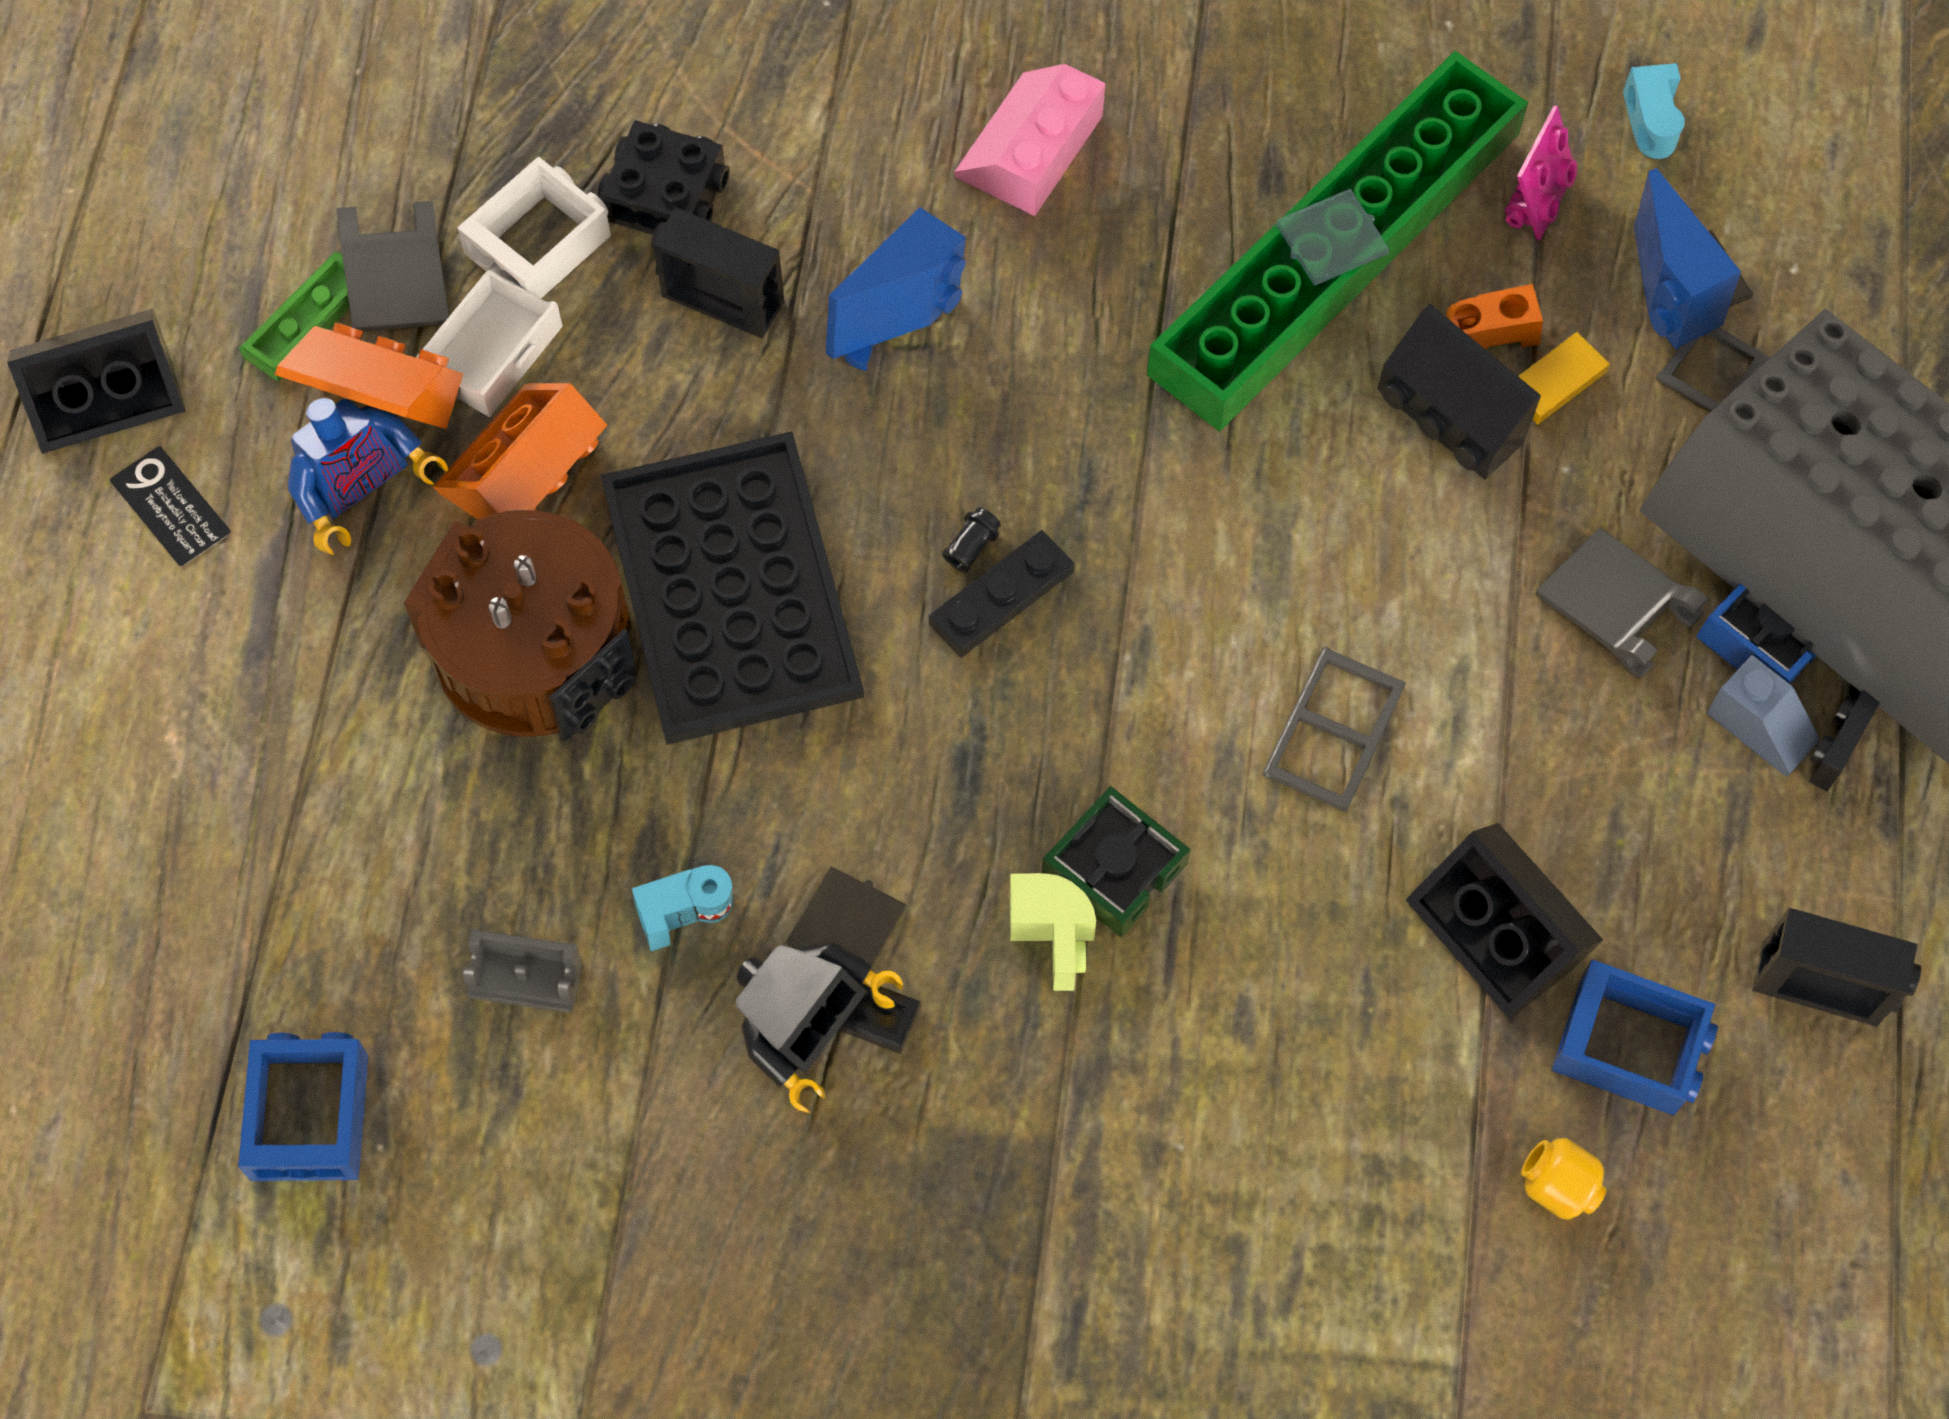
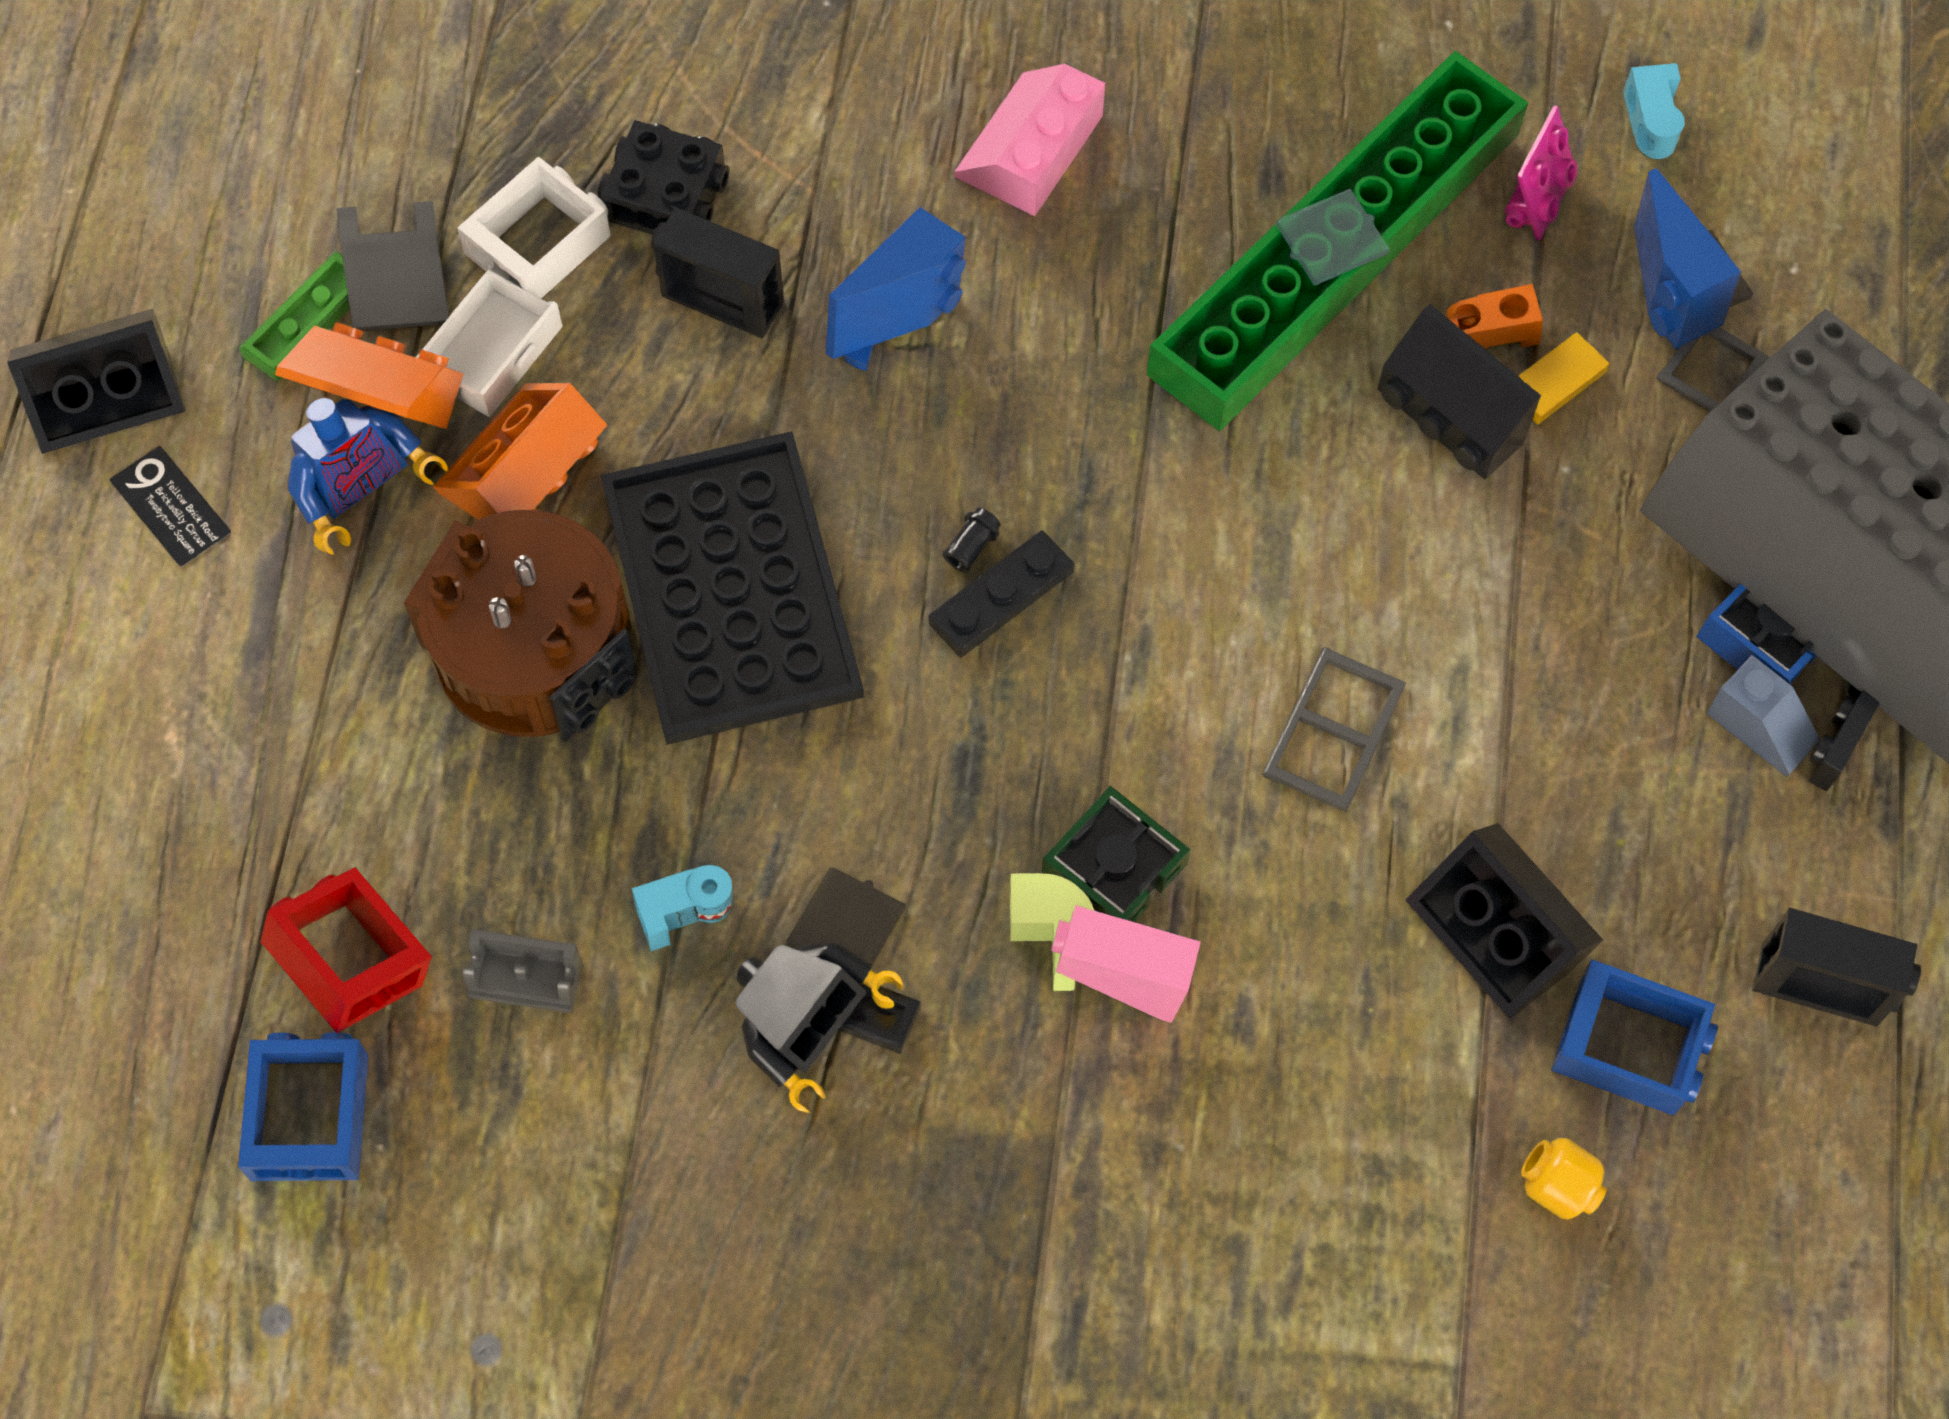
(367, 992): none -> red window
(1127, 961): none -> bright pink slope
(1618, 597): dark grey flag -> none

